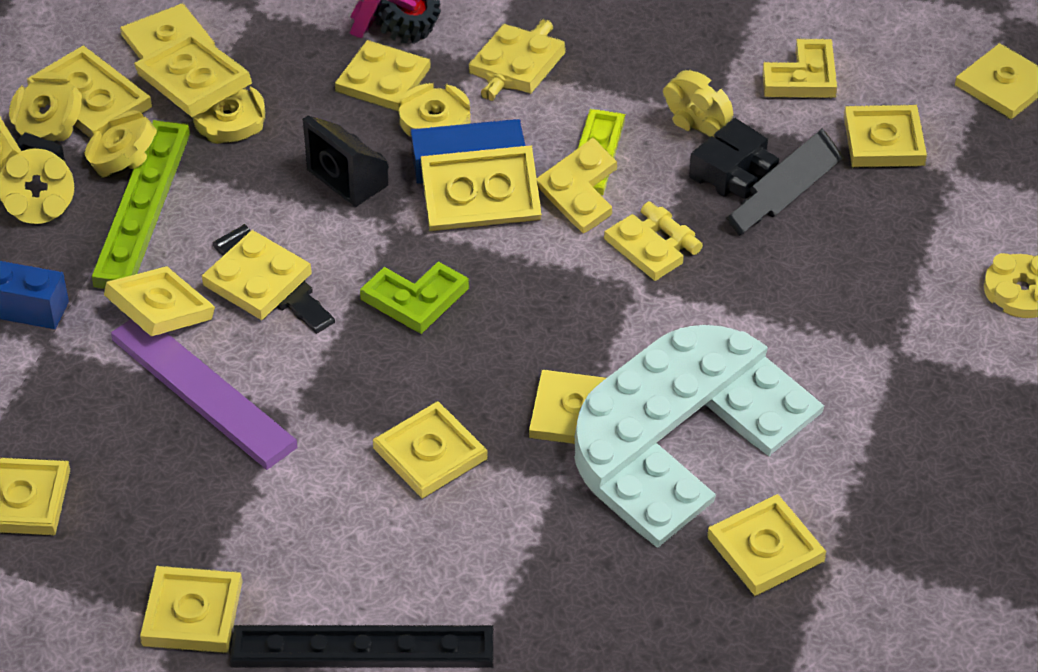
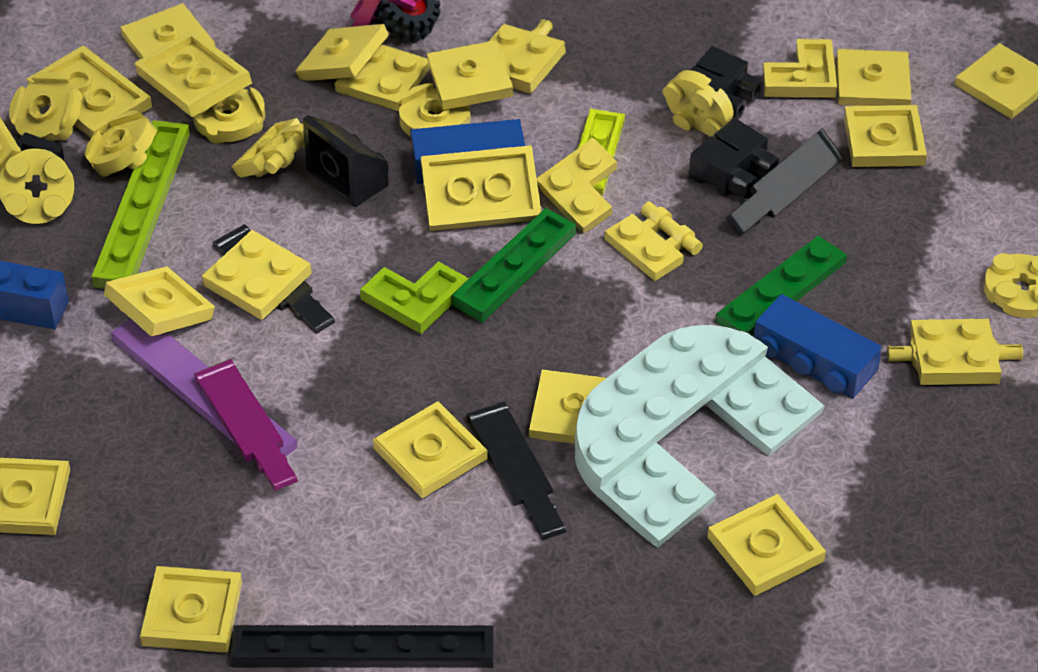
(246, 422): none -> magenta piece
(272, 150): none -> light yellow plate
(342, 52): none -> light yellow plate
(470, 75): none -> light yellow plate
(513, 265): none -> green plate
(517, 466): none -> black piece
(731, 76): none -> black hips
(791, 278): none -> green plate
(817, 346): none -> blue brick
(873, 77): none -> light yellow plate
(954, 352): none -> light yellow plate

